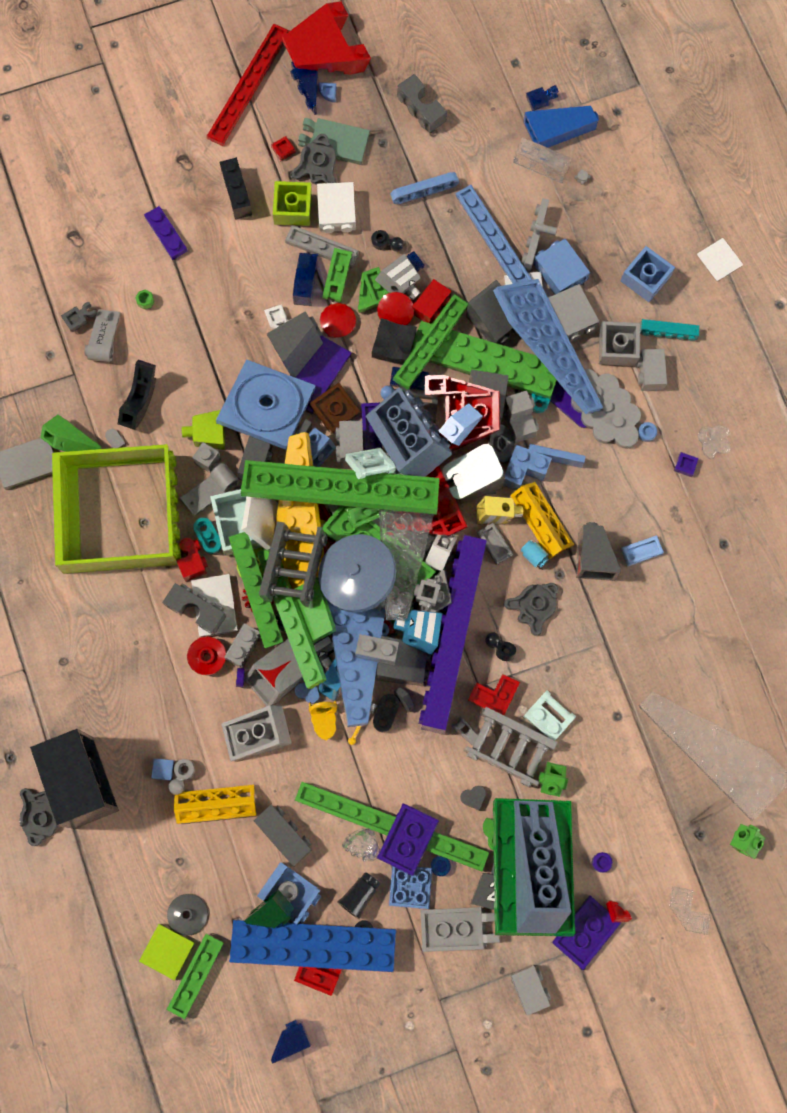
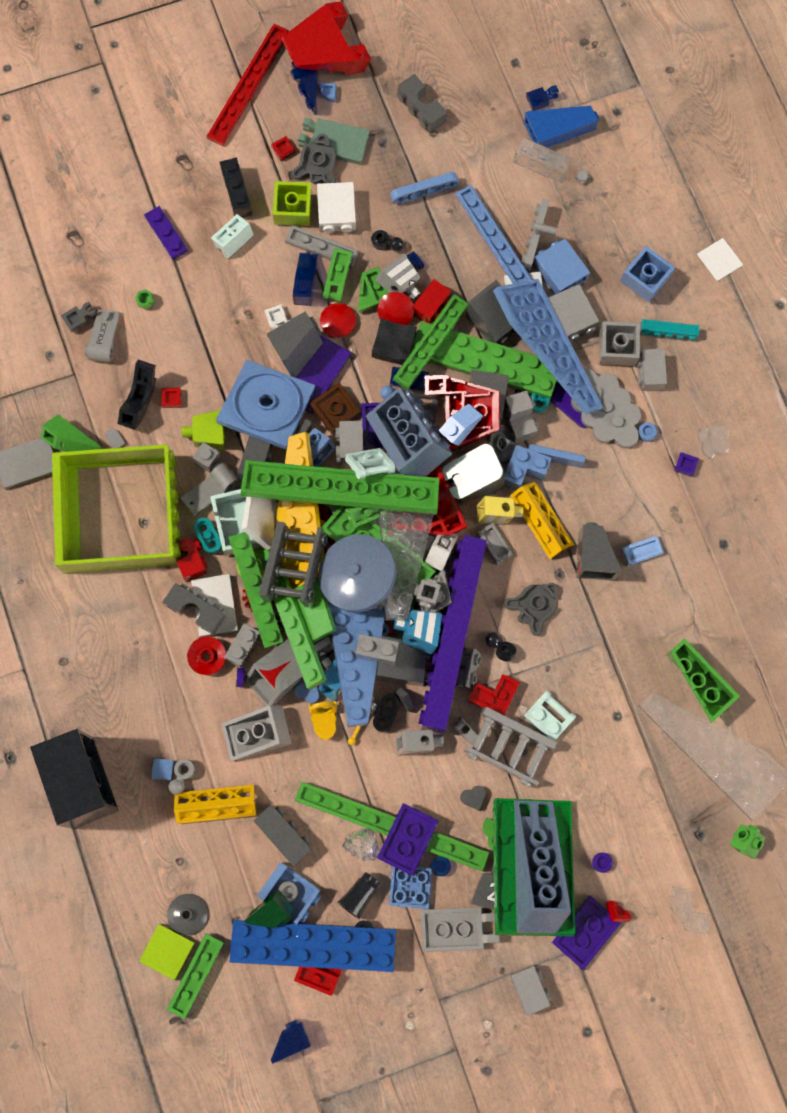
(36, 817): dark grey tile -> none
(171, 397): none -> red tile
(232, 236): none -> light aqua hinge
(409, 742): none -> light grey torso
(471, 660): none -> light grey hinge
(535, 554): medium azure brick -> none
(553, 779): bright green brick -> none
(708, 686): none -> bright green wedge

